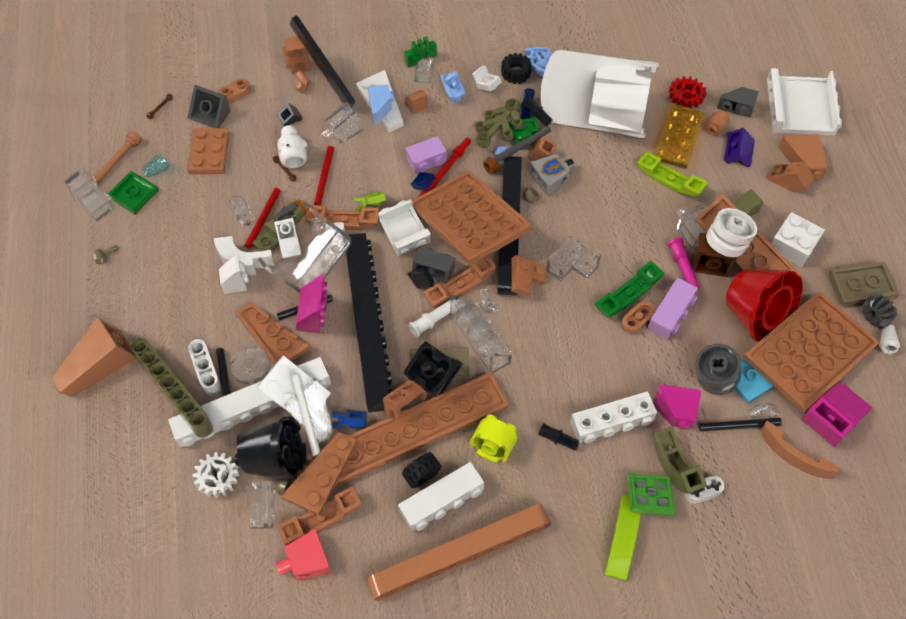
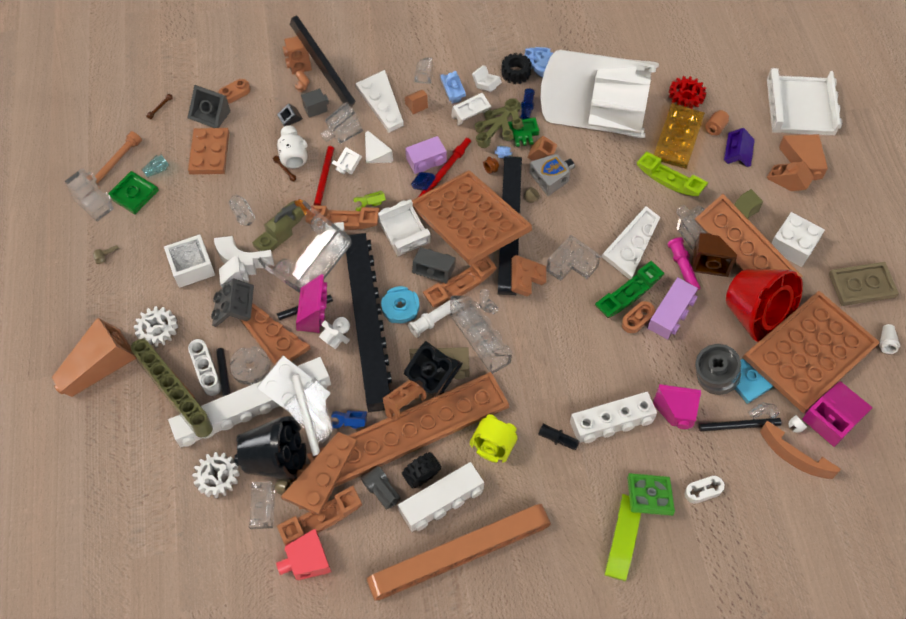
(156, 326): none -> white gear
(189, 261): none -> piece
(234, 301): none -> dark grey bracket
(262, 218): red bar -> none
(288, 239): white slope -> none
(315, 102): none -> dark grey brick
(333, 334): none -> white hips
(347, 162): none -> white bracket
(376, 150): none -> white slope
(377, 483): none -> dark grey piece
(380, 101): light blue slope -> none
(396, 314): none -> medium azure plate
(419, 51): green hinge -> none
(421, 277): black slope -> none
(470, 108): none -> white hinge
(522, 144): dark grey bar -> none
(537, 111): black axle -> none
(629, 246): none -> white wing
(682, 473): olive arch -> none
(731, 232): white wheel -> none
(739, 101): dark grey slope -> none
(797, 422): none -> white hinge
(879, 310): dark grey gear -> none

